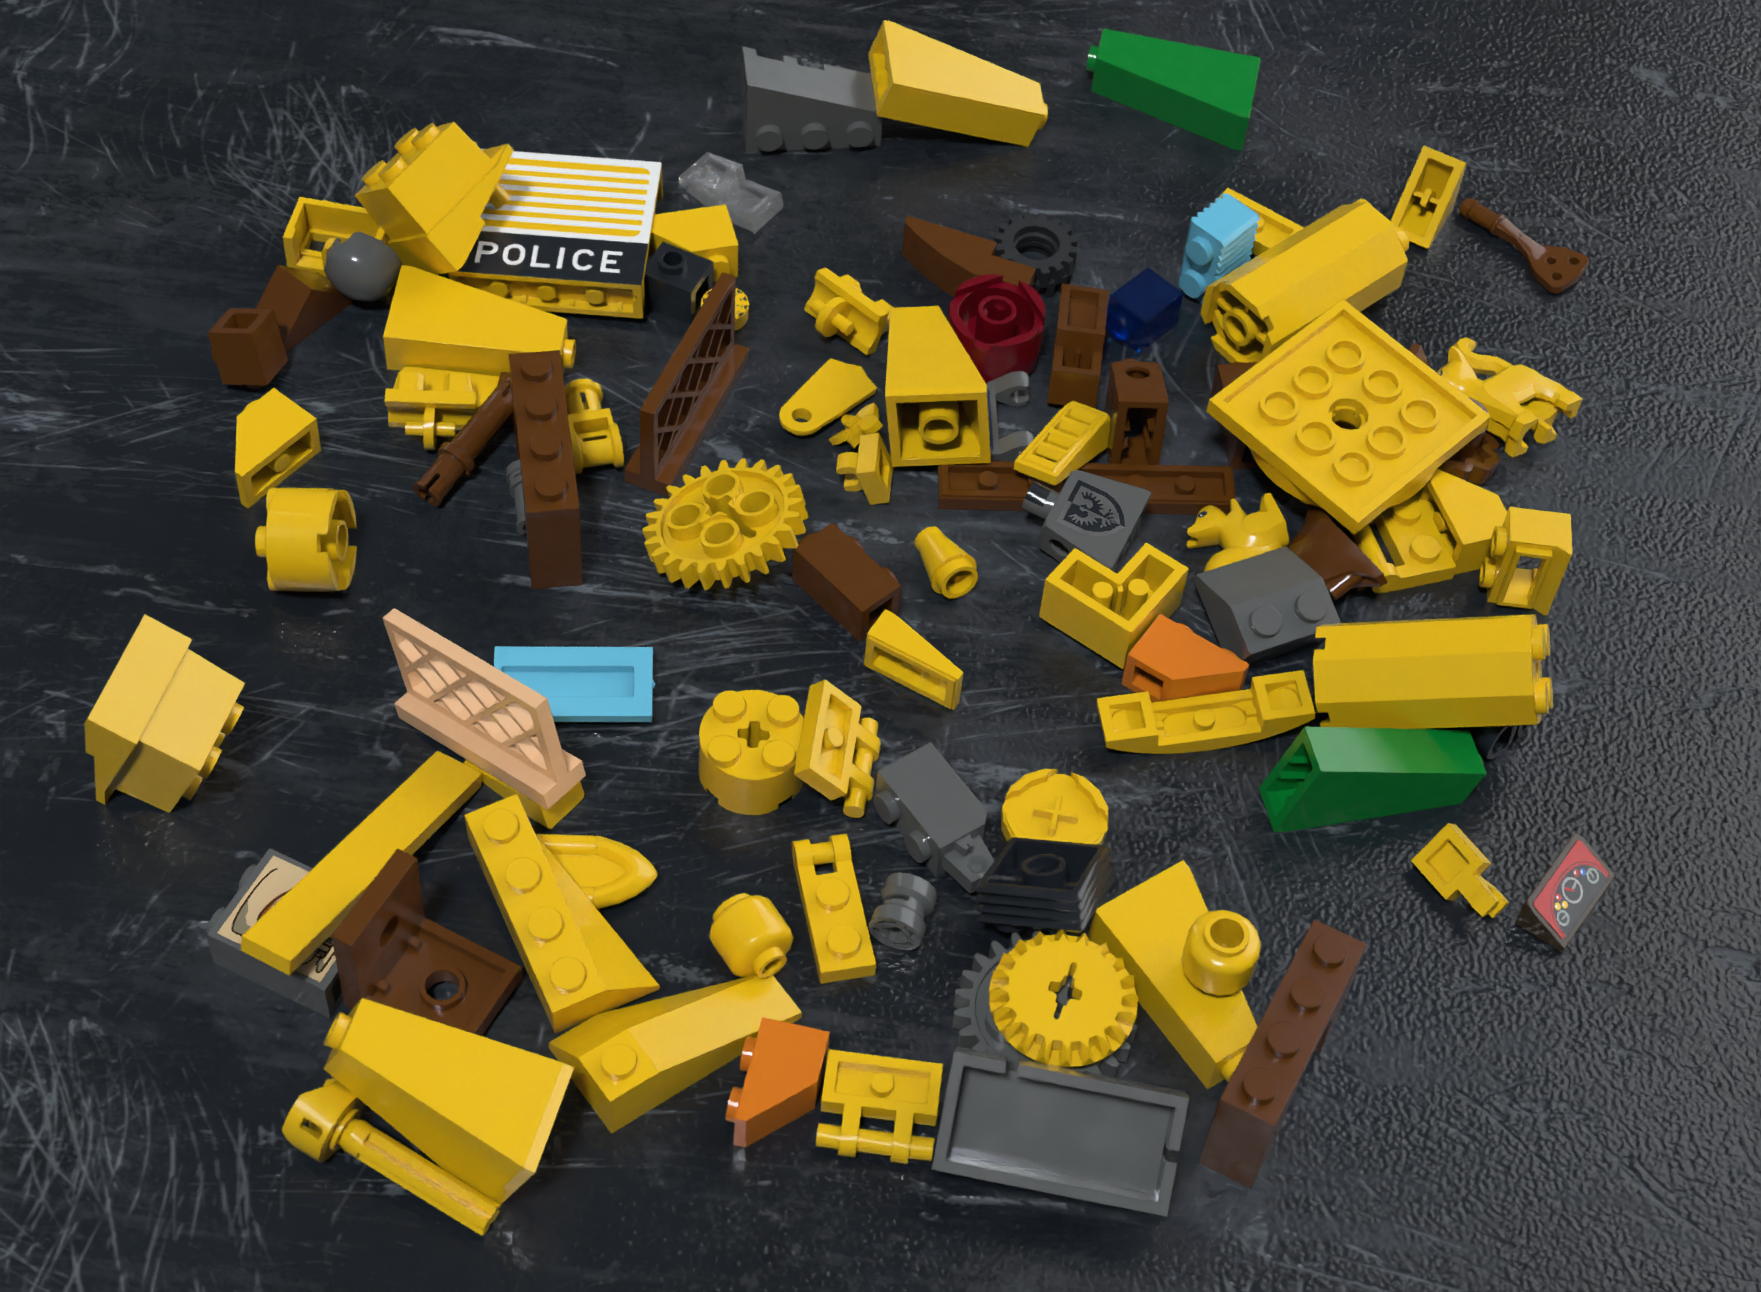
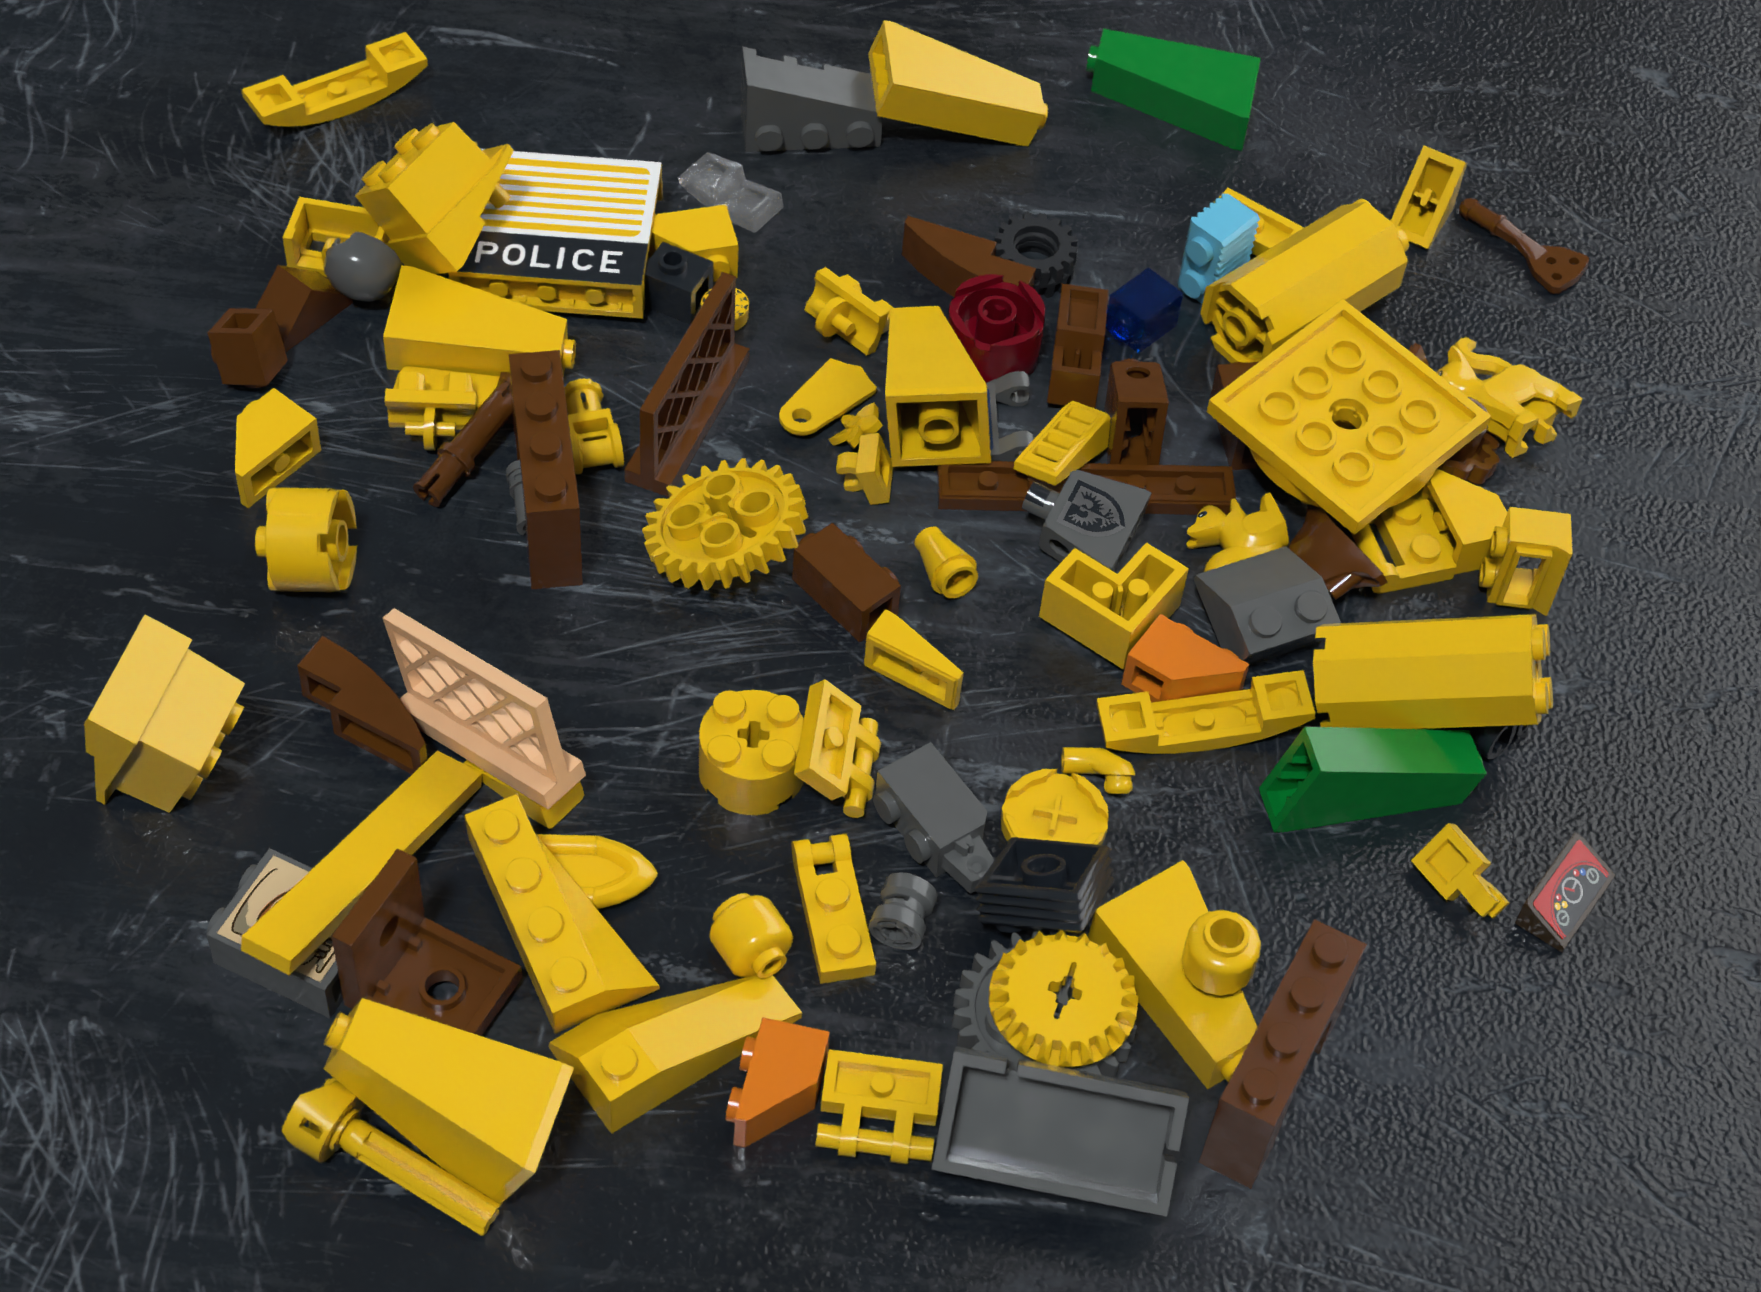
(341, 92): none -> yellow slope
(361, 705): none -> reddish brown slope
(585, 681): medium azure piece -> none
(1099, 761): none -> yellow arm

